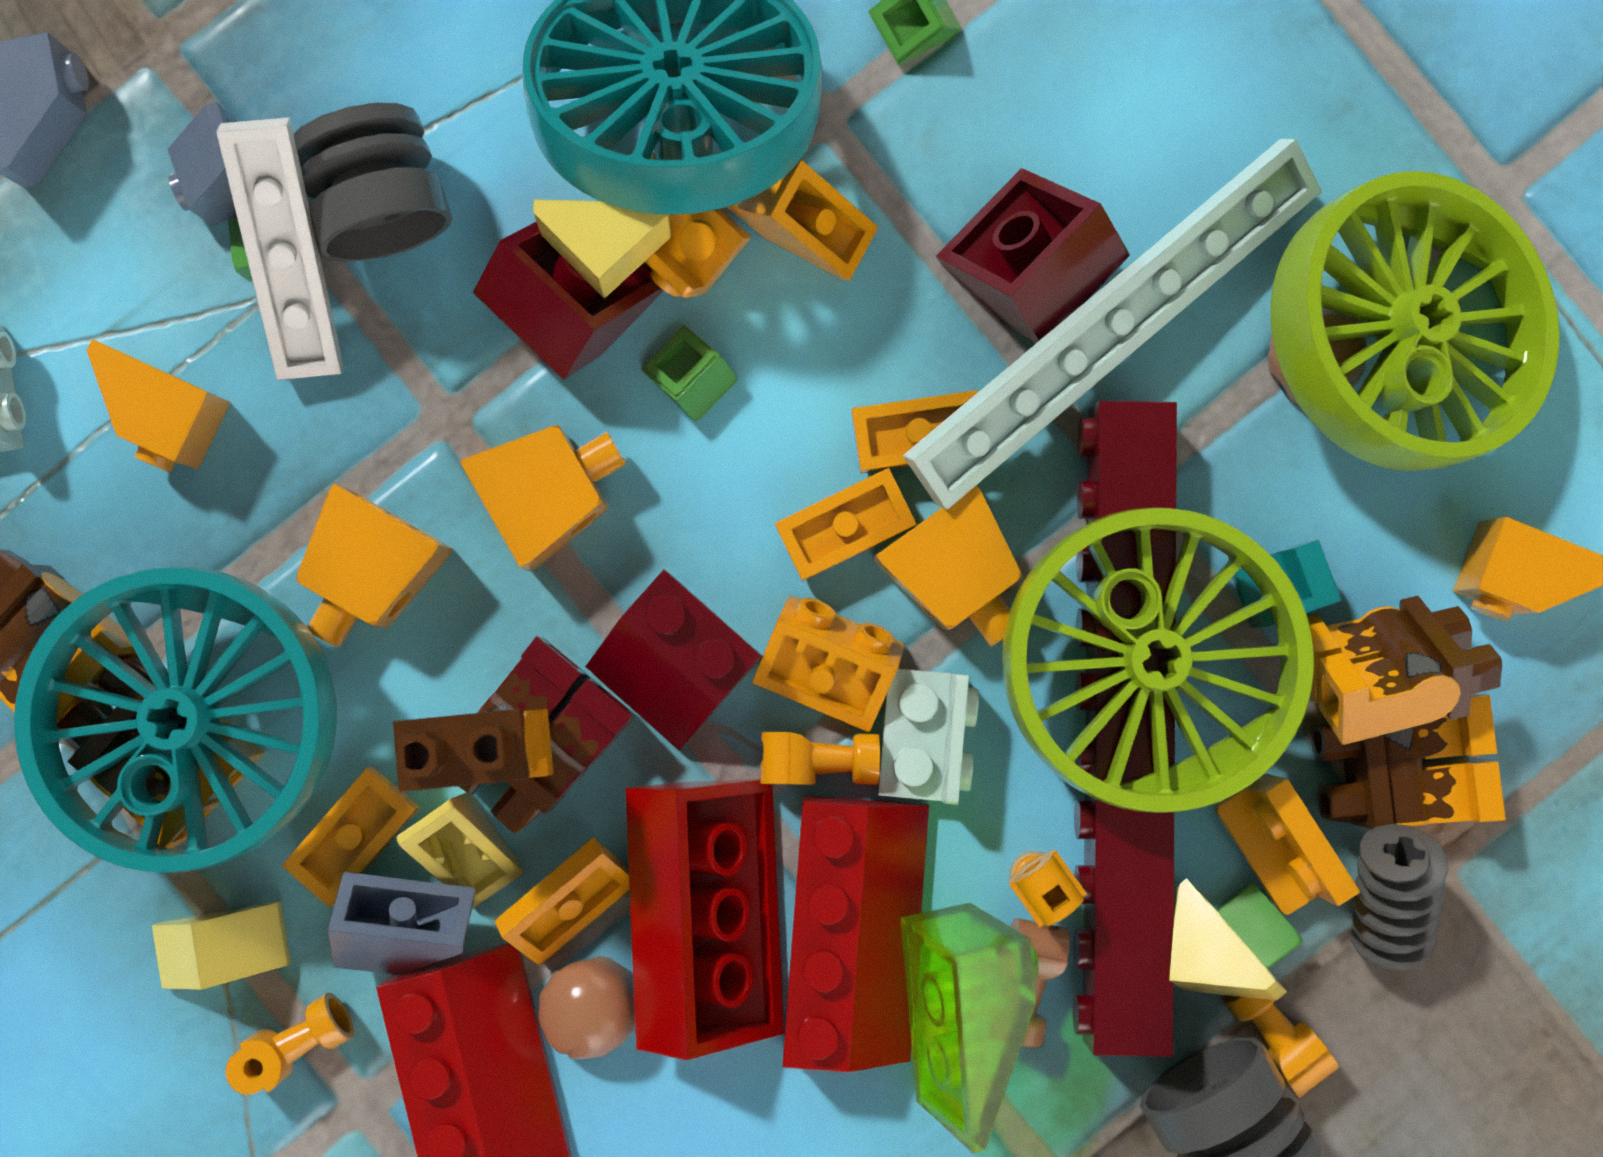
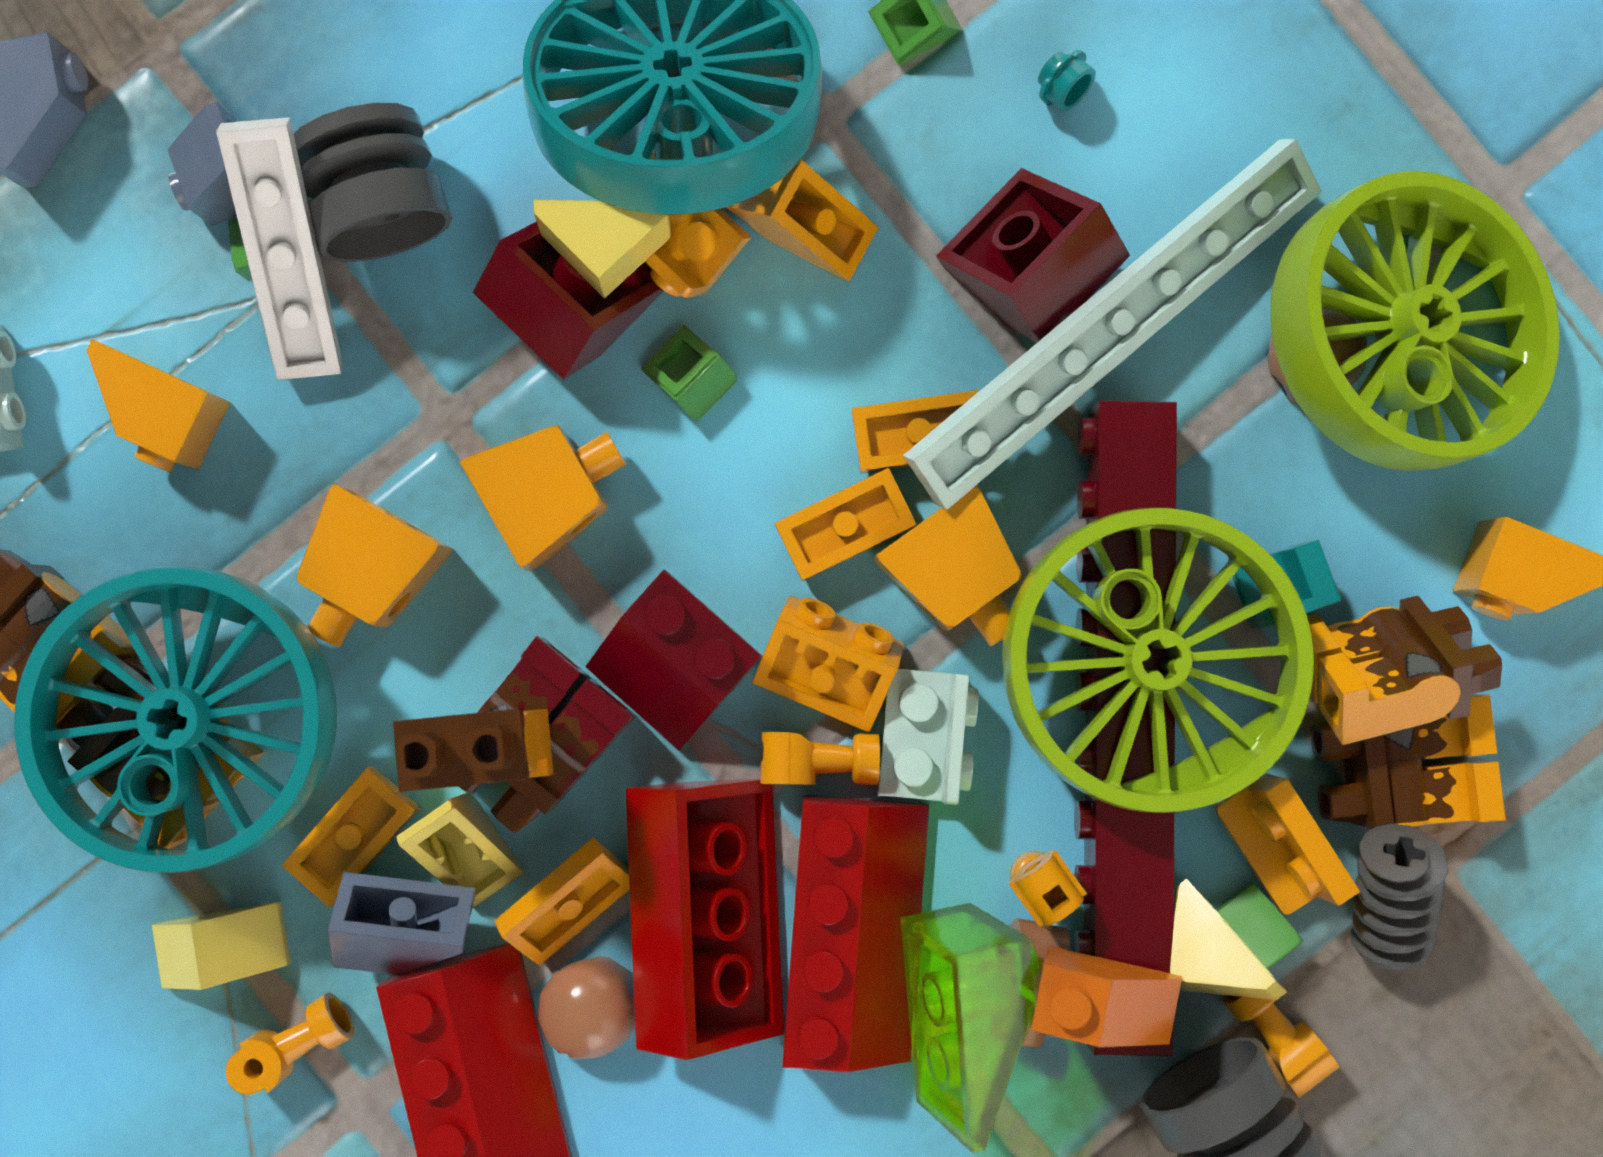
(1065, 79): none -> teal plate
(1104, 1001): none -> orange slope

